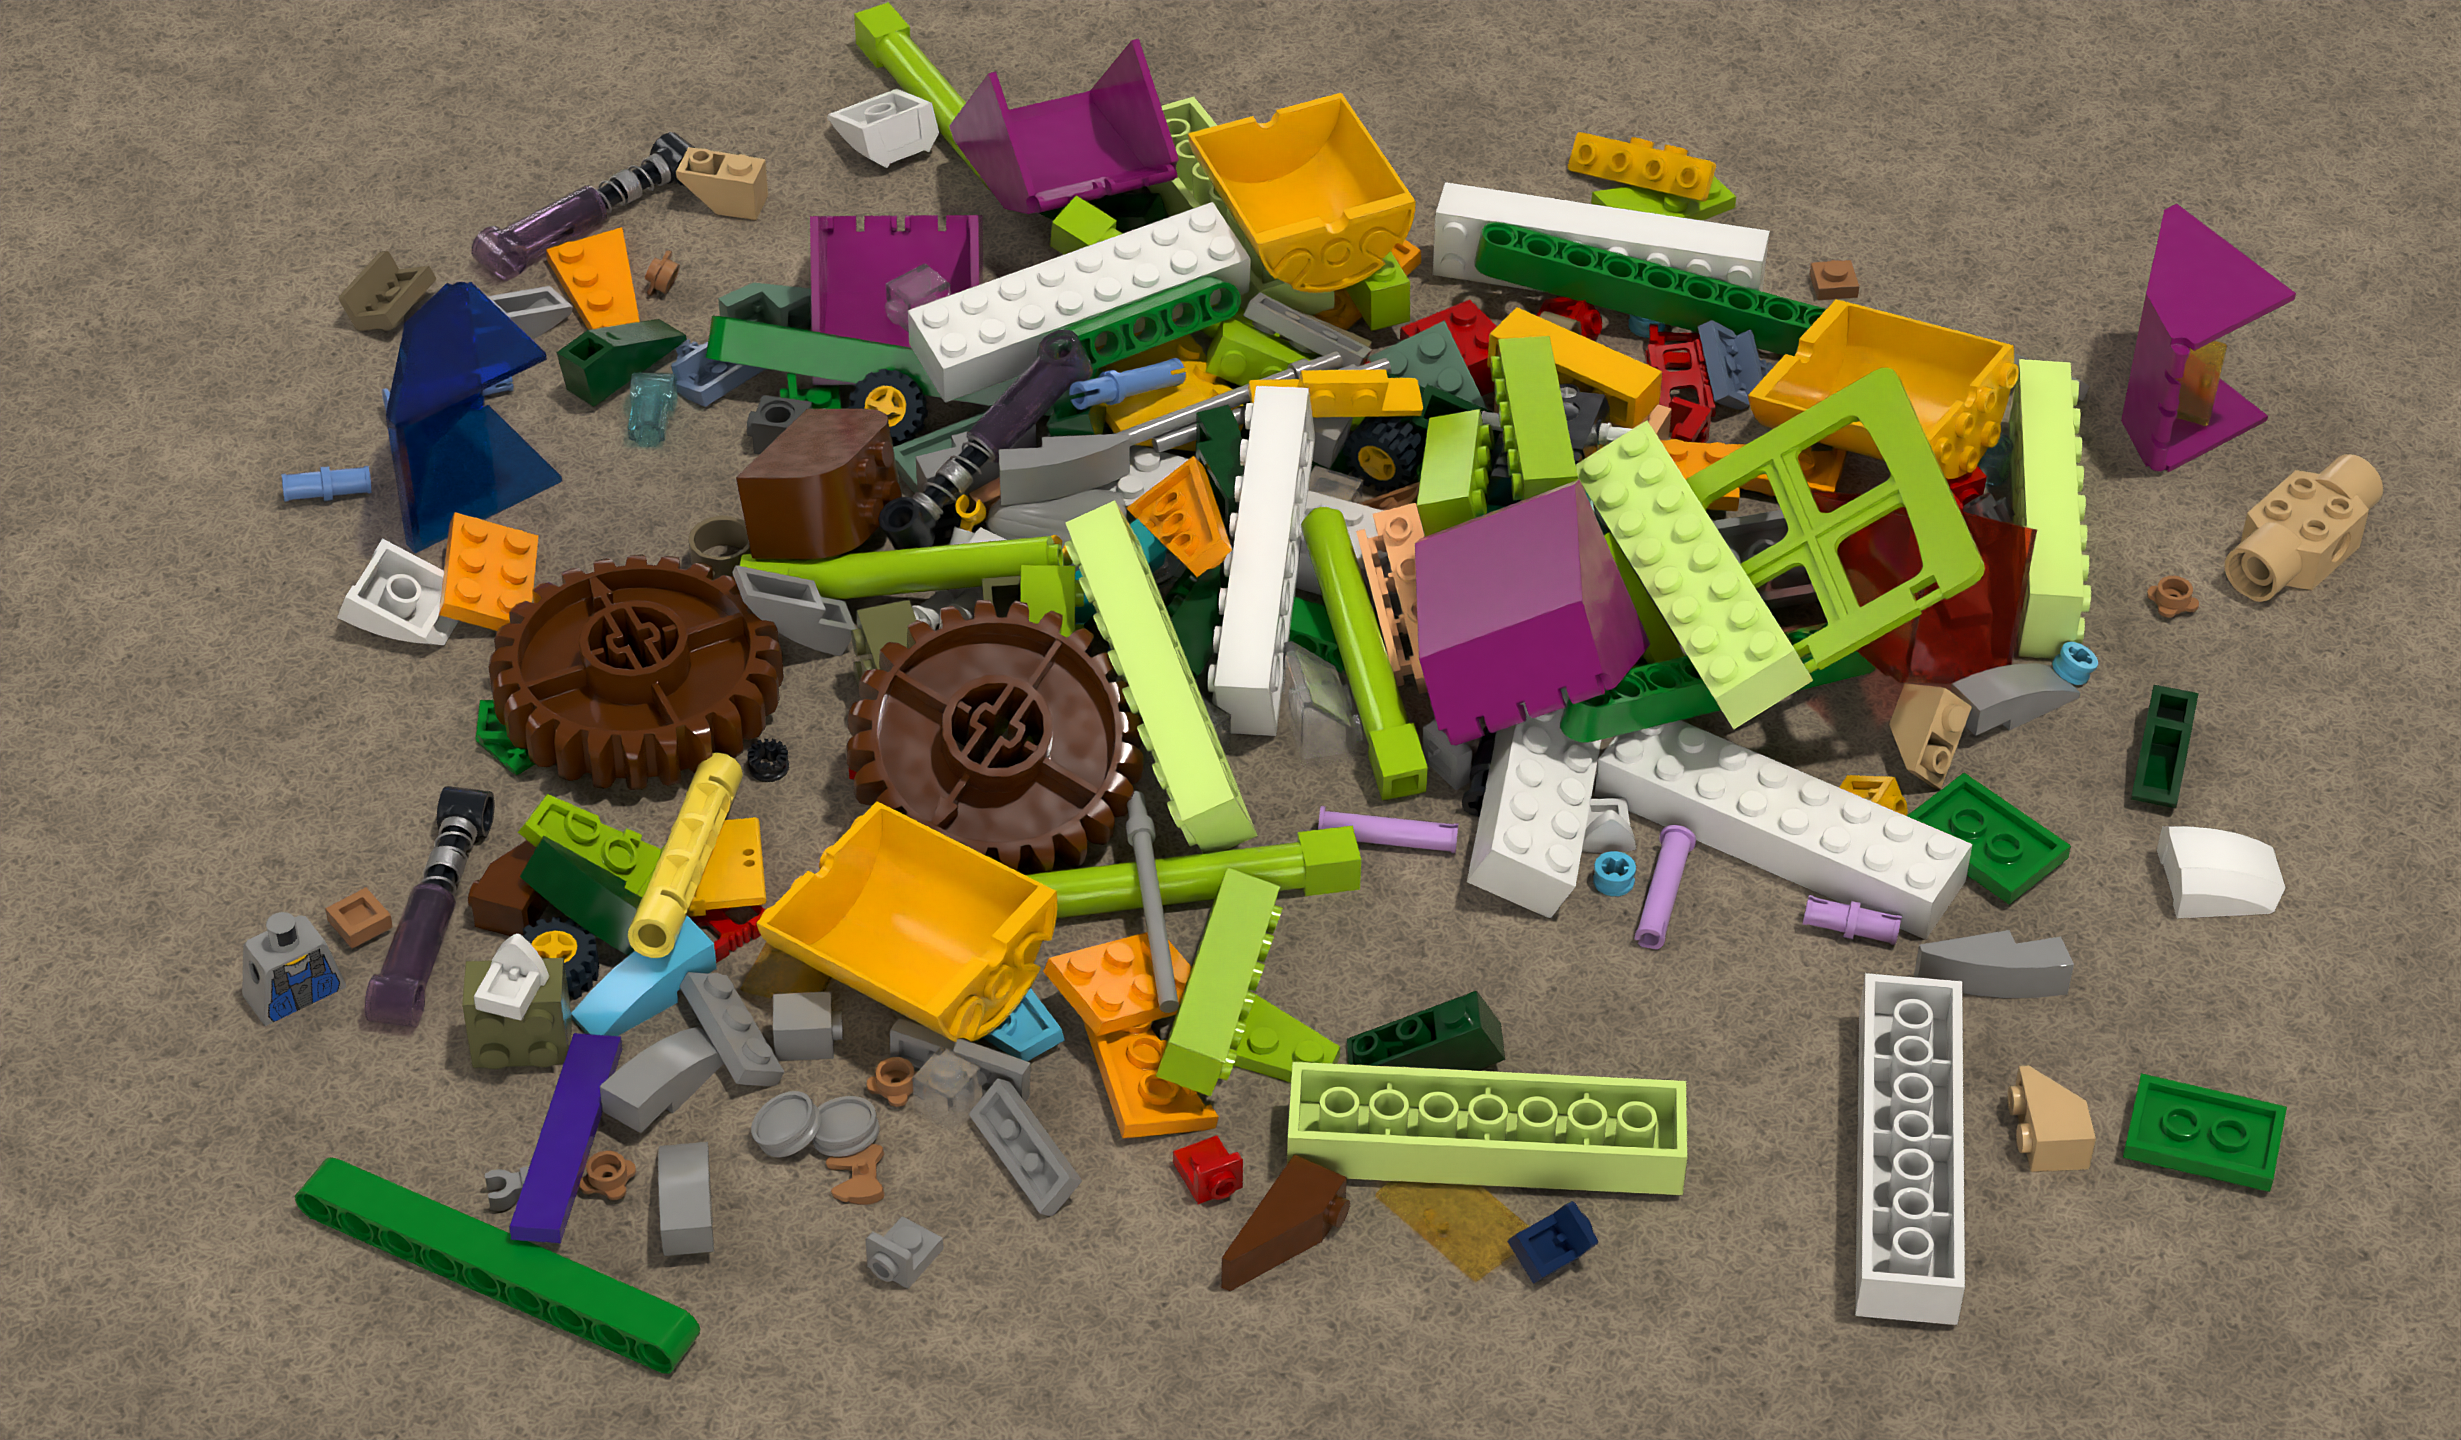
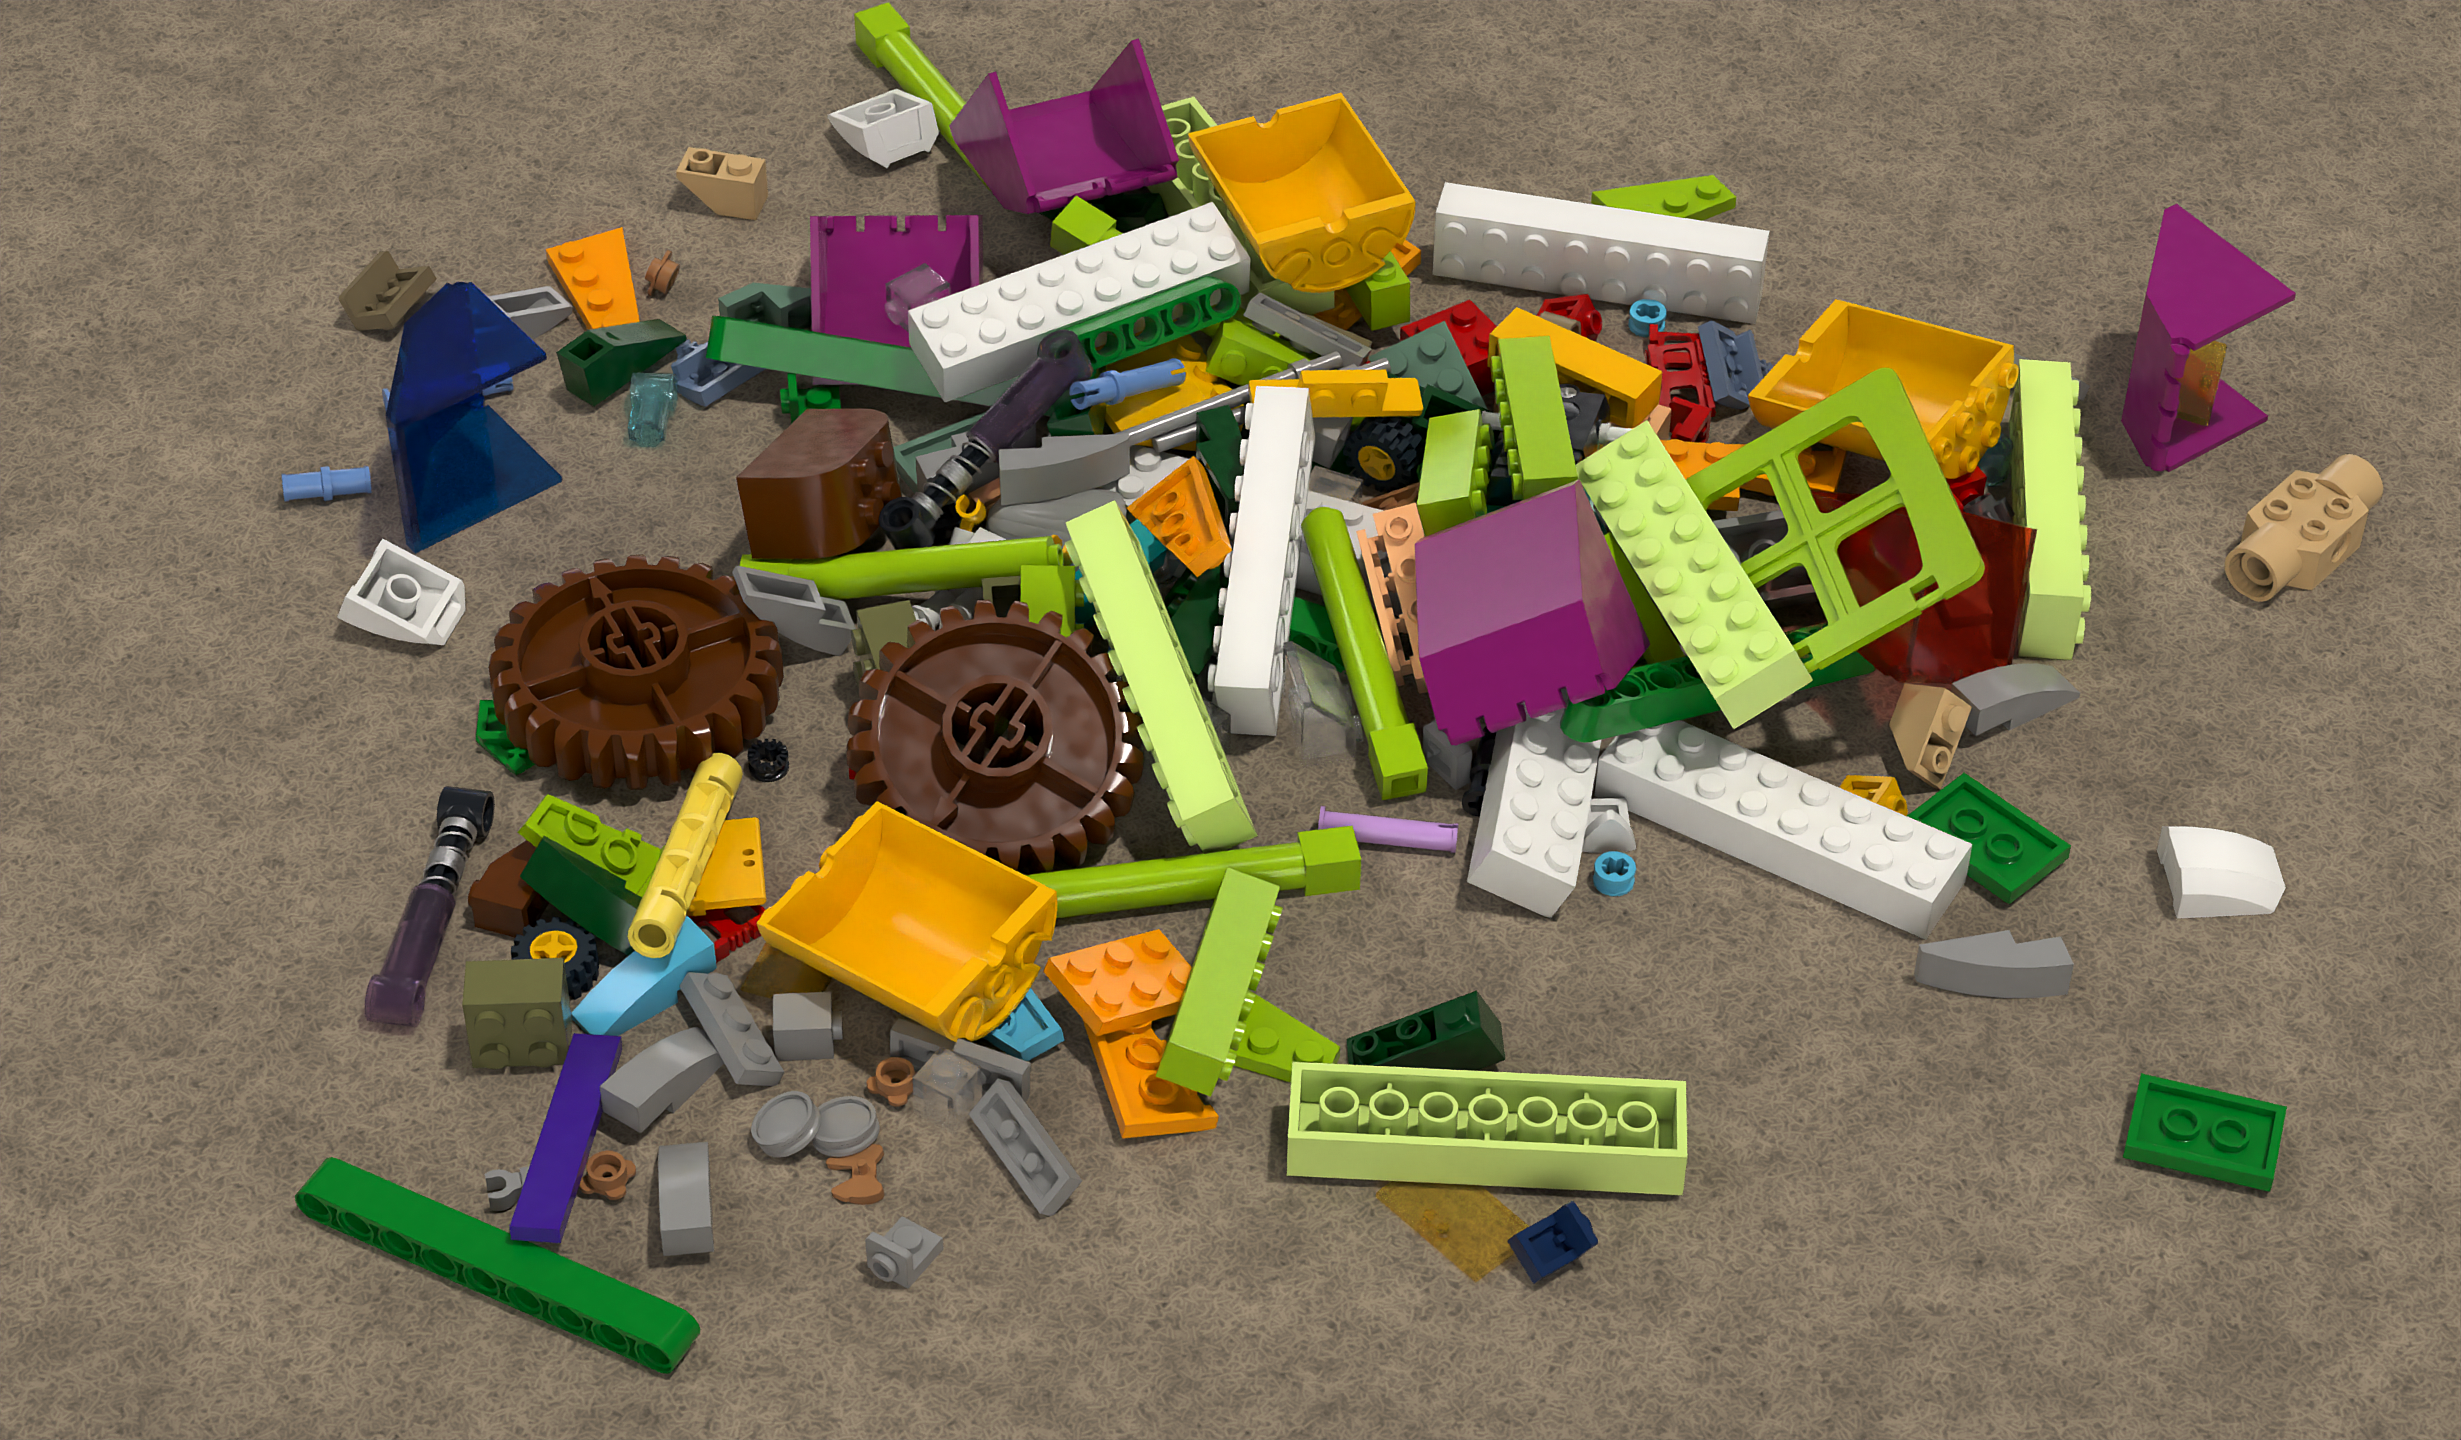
(287, 968): torso -> none
(359, 917): medium nougat plate -> none
(486, 571): light orange plate -> none
(511, 248): clear purple piece -> none
(512, 979): white tile -> none
(717, 532): dark tan piece -> none
(772, 419): dark grey brick -> none
(910, 403): black wheel -> none
(1141, 835): light grey bar -> none
(1209, 1169): red bracket -> none
(1287, 1221): reddish brown slope -> none
(1640, 287): green beam -> none
(1642, 165): yellow bracket -> none
(1676, 844): lavender pin -> none
(1834, 280): medium nougat plate -> none
(1852, 920): lavender pin -> none
(1910, 1150): white brick -> none
(2052, 1123): tan slope -> none
(2075, 663): medium azure bush -> none
(2164, 746): dark green slope -> none
(2173, 596): medium nougat plate -> none

